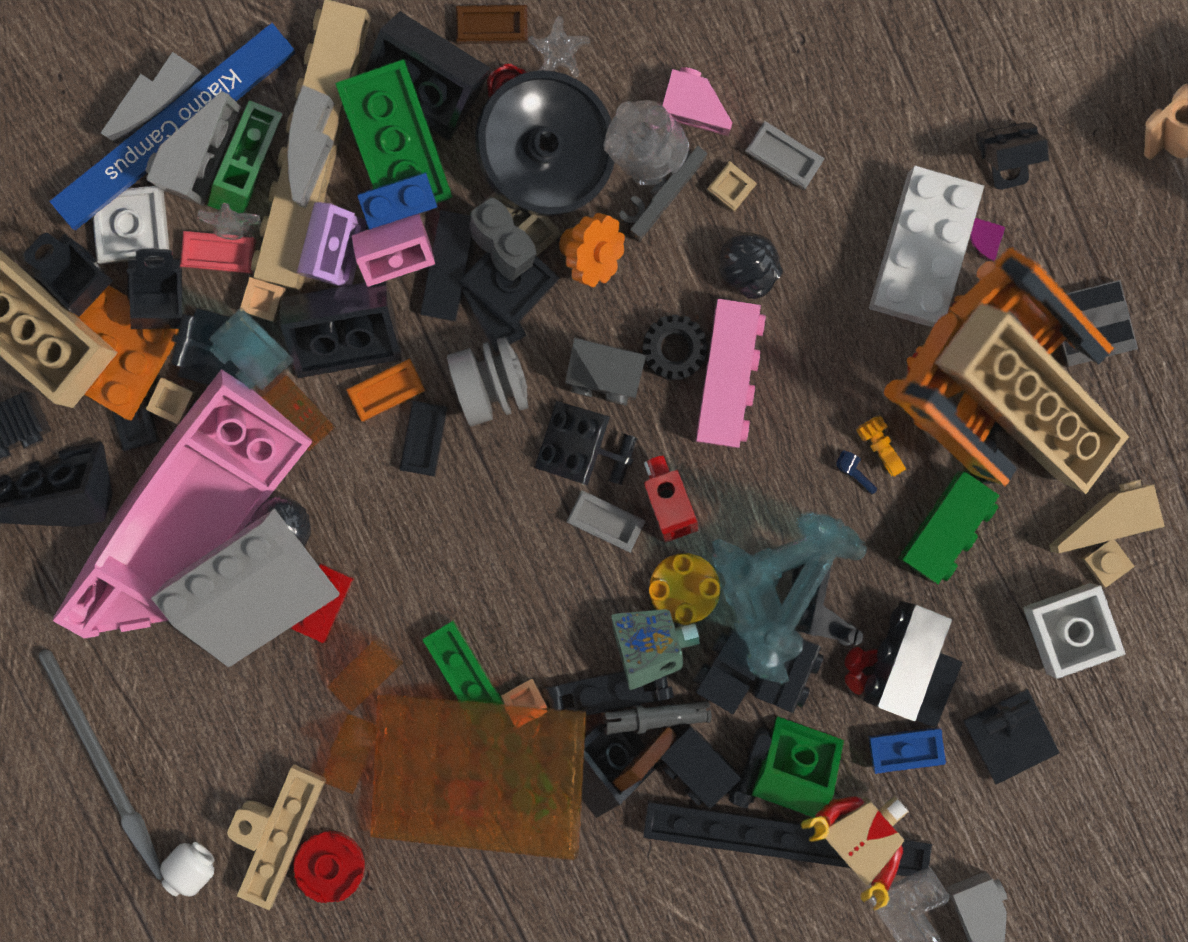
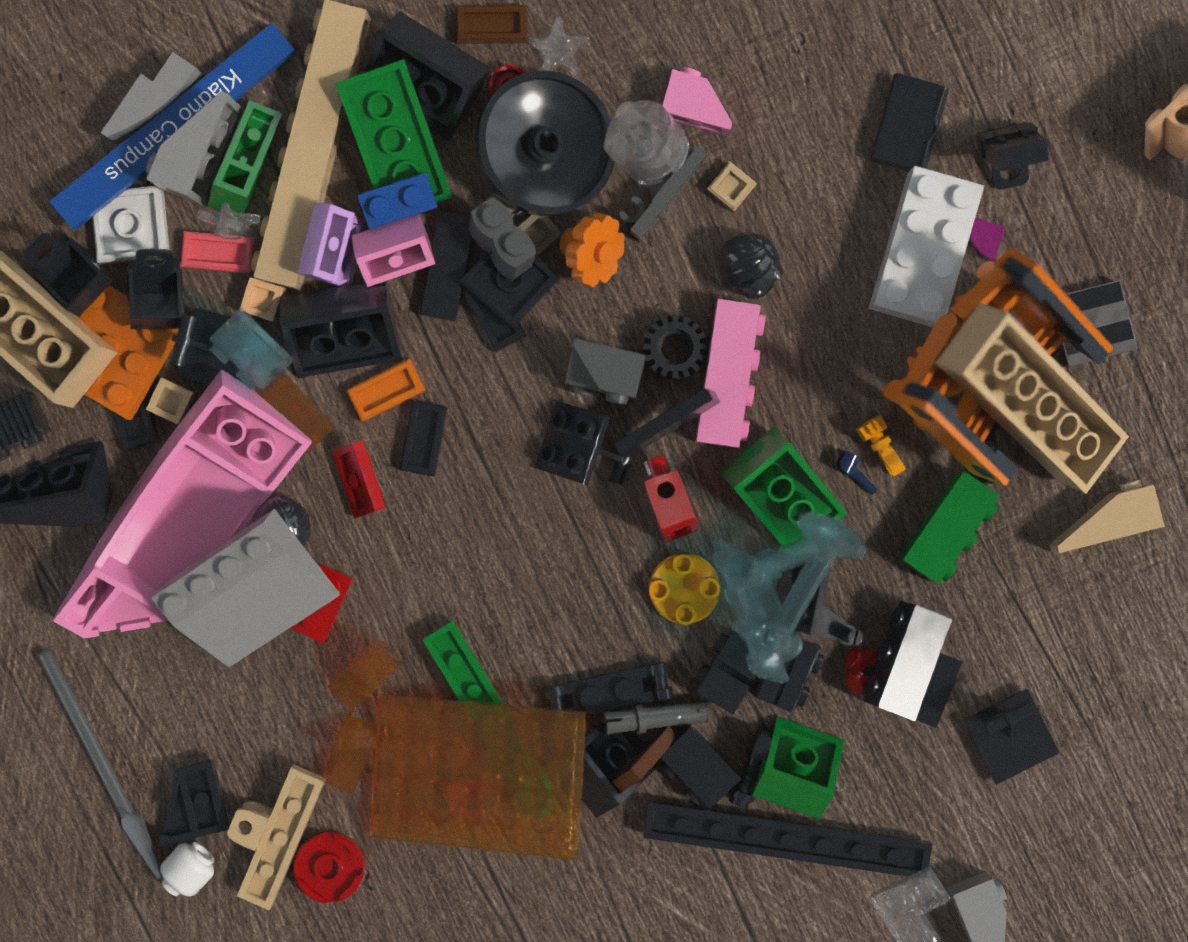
(195, 804): none -> black wing
(307, 144): light grey slope -> none
(358, 479): none -> red plate
(488, 381): light grey wheel -> none
(525, 695): light nougat plate -> none
(605, 521): light grey tile -> none
(650, 644): sand green torso -> none
(667, 422): none -> black tile
(780, 486): none -> green slope
(784, 155): light grey tile -> none
(864, 840): torso -> none
(907, 750): blue plate -> none
(909, 123): none -> black piece
(1074, 630): white brick -> none
(1107, 562): tan plate -> none

